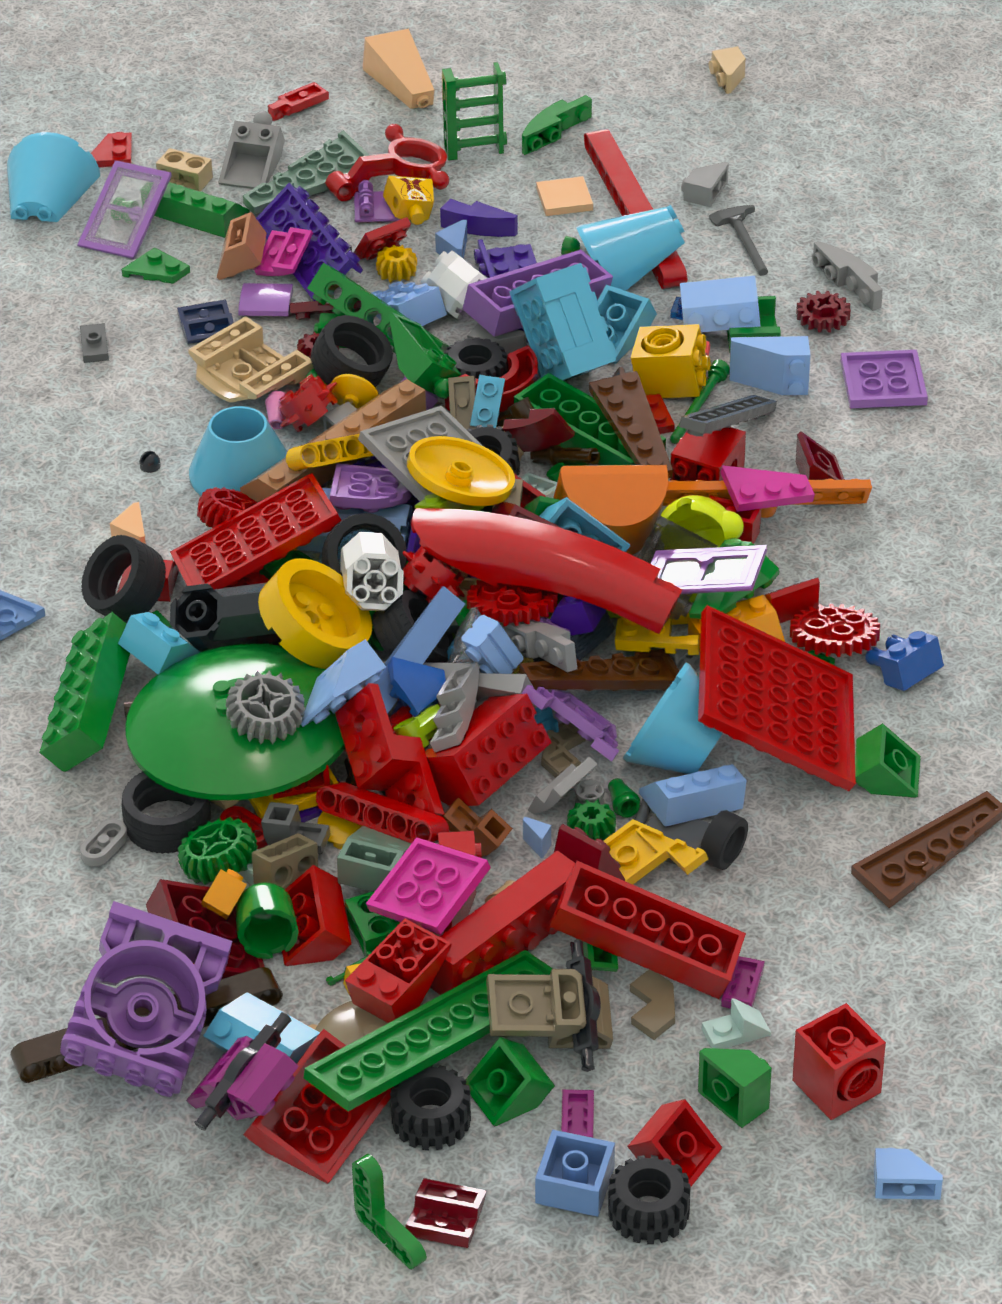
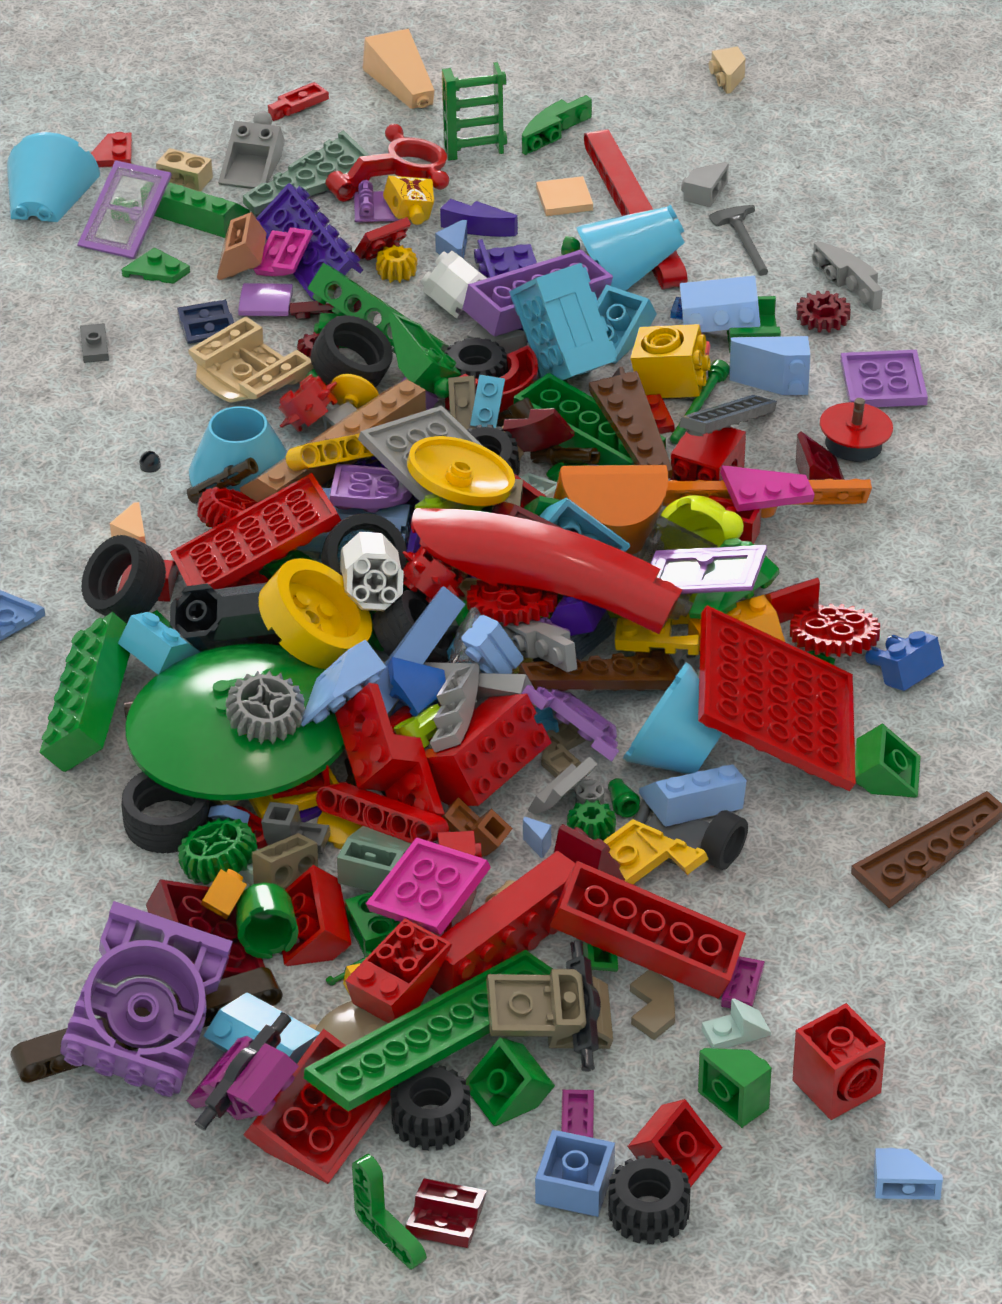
(99, 846): light grey plate -> none
(227, 811): none -> medium blue tile
(244, 470): none -> dark brown pin
(274, 414): bright pink cone -> none
(416, 302): light blue slope -> none
(855, 430): none -> piece

